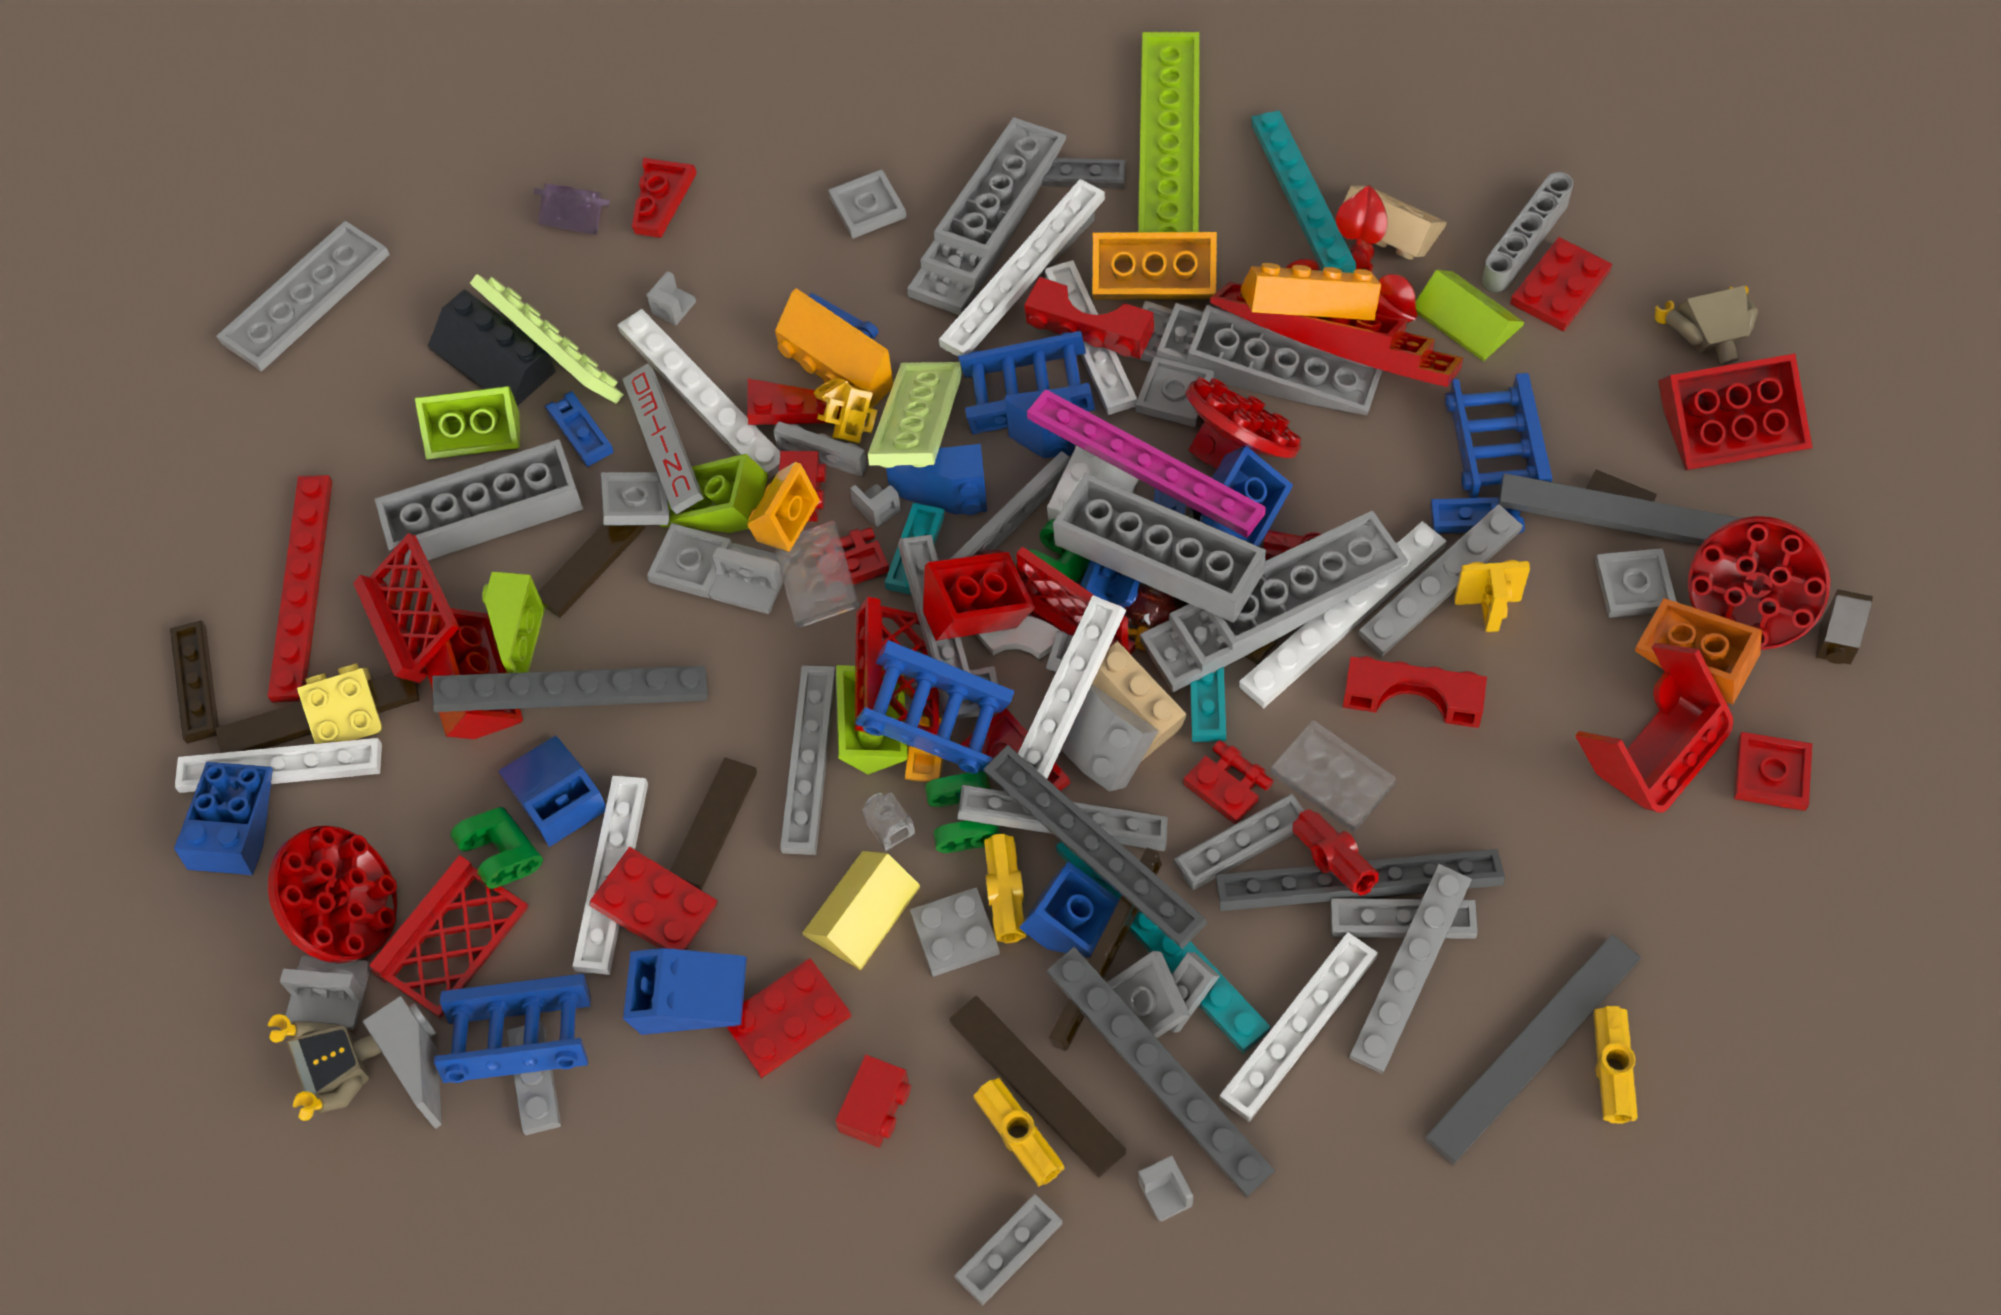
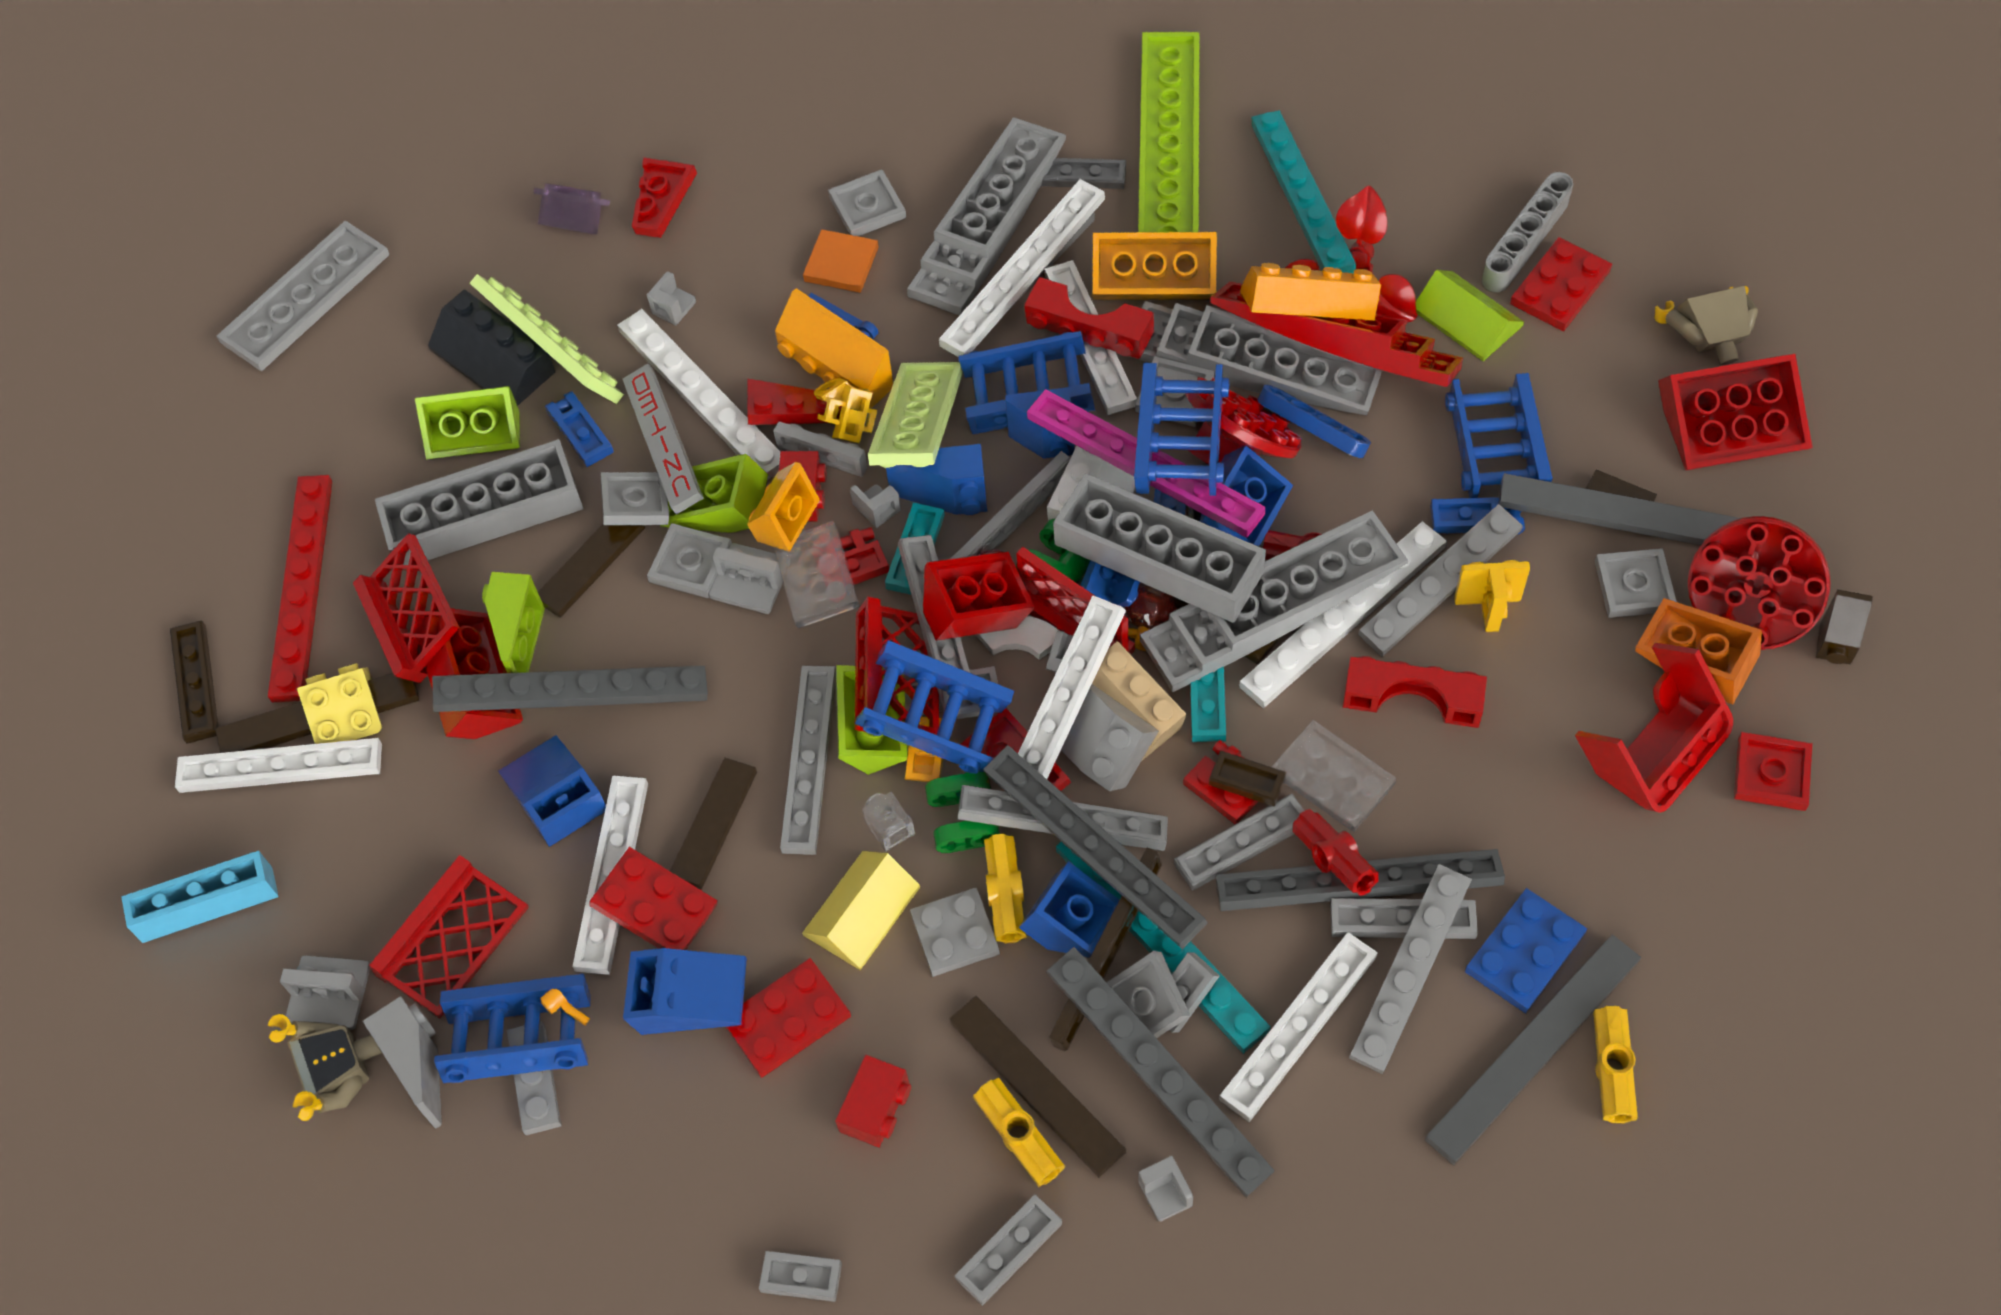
(199, 896): none -> medium azure brick
(226, 819): blue slope -> none
(332, 894): red bracket -> none
(517, 854): green connector -> none
(555, 999): none -> light orange hand
(800, 1276): none -> light grey plate
(840, 260): none -> orange tile
(1153, 413): none -> blue fence
(1247, 778): none -> dark brown tile
(1314, 421): none -> blue beam
(1408, 227): tan slope -> none
(1525, 950): none -> blue plate

